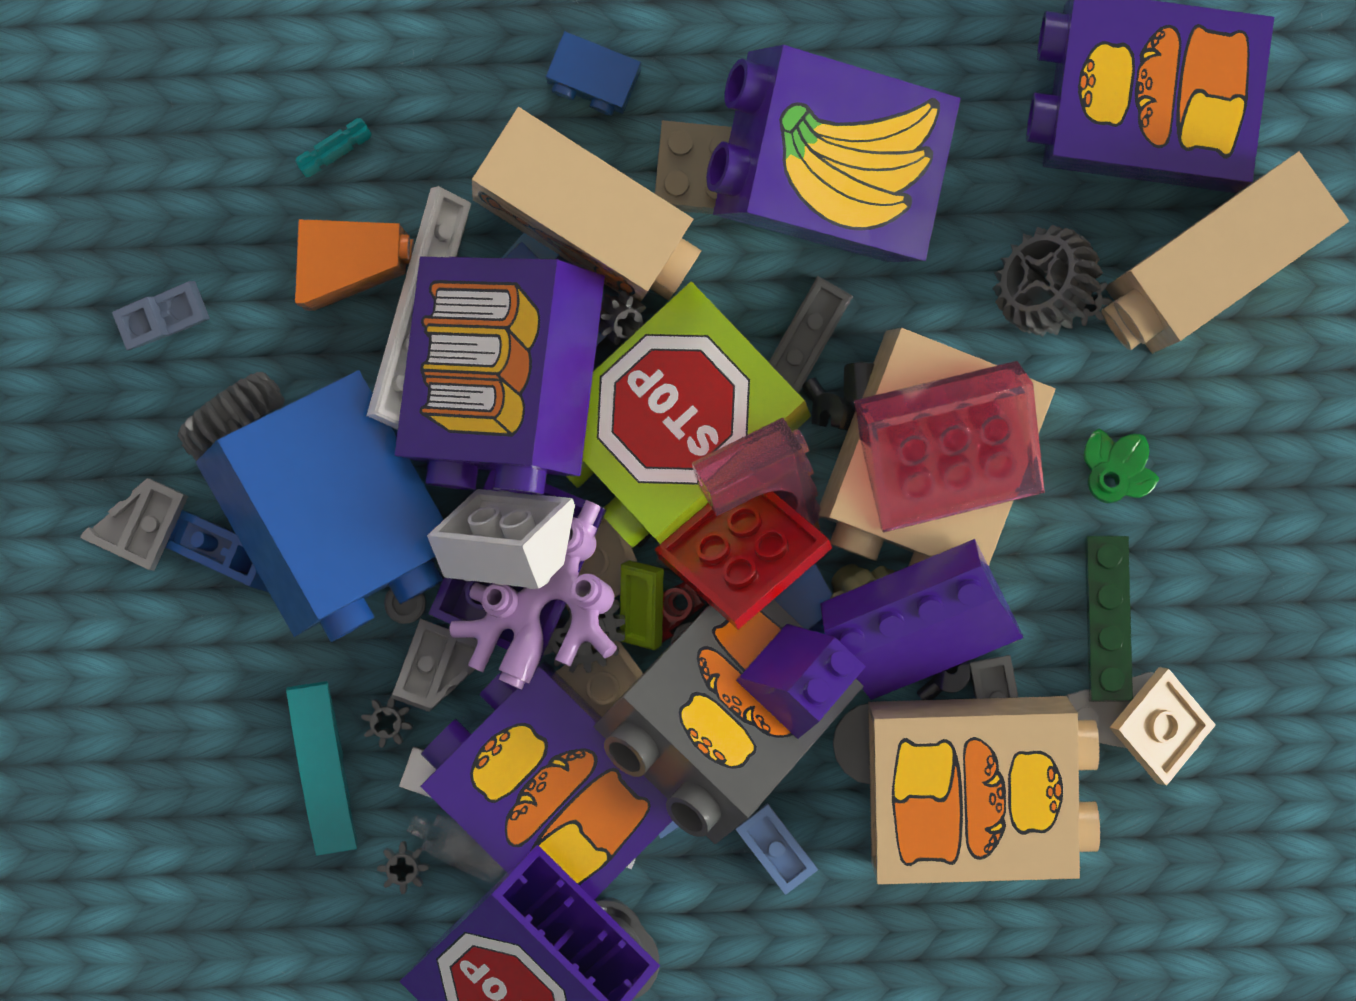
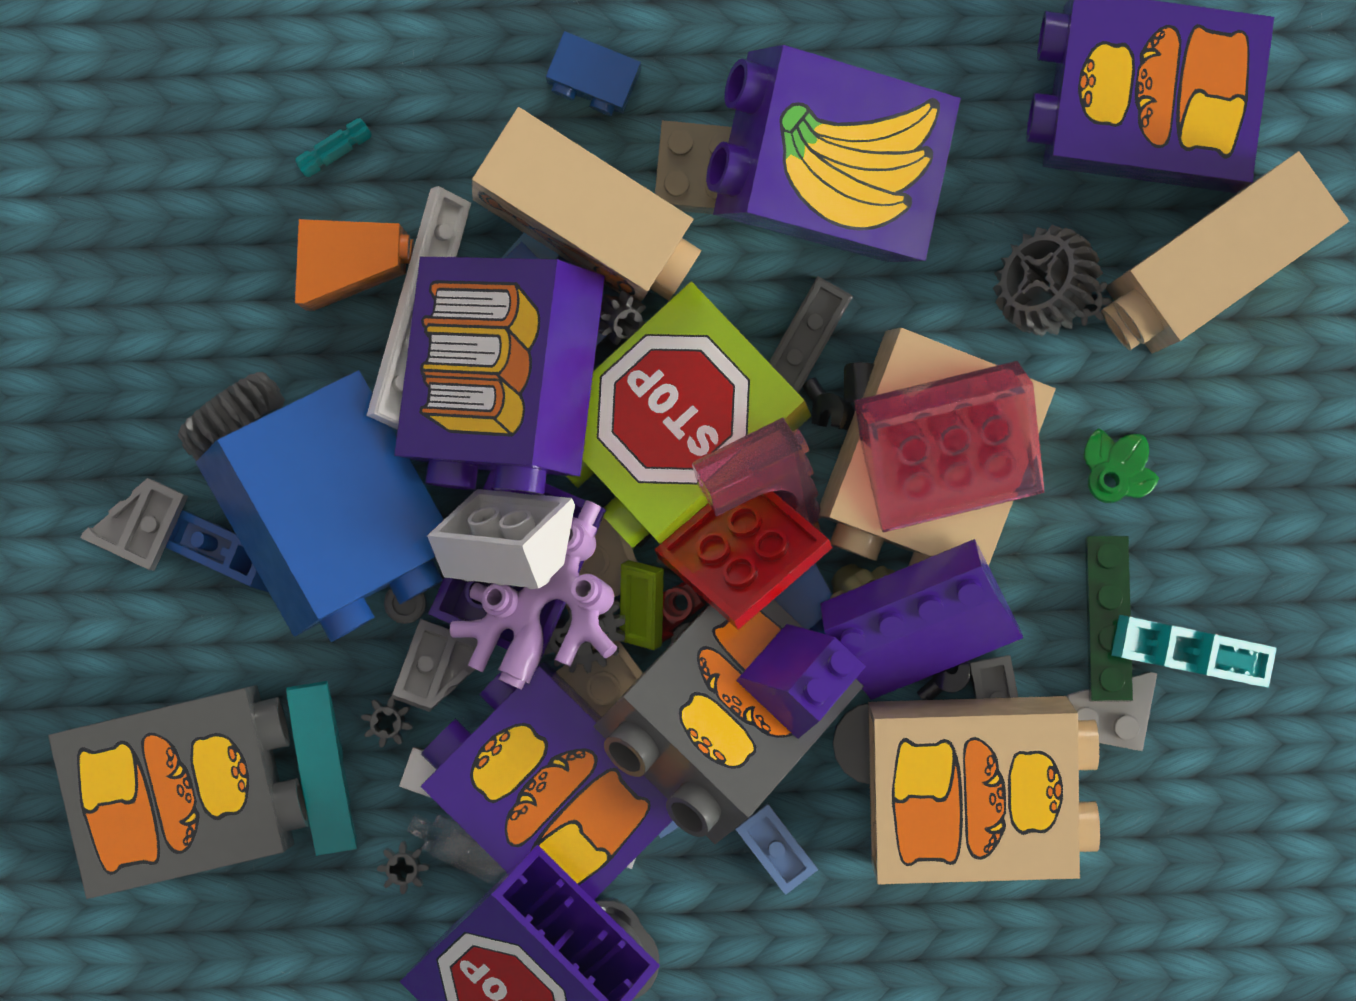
(160, 315): sand blue slope -> none
(177, 790): none -> brick
(1162, 726): plate -> none
(1193, 651): none -> teal slope

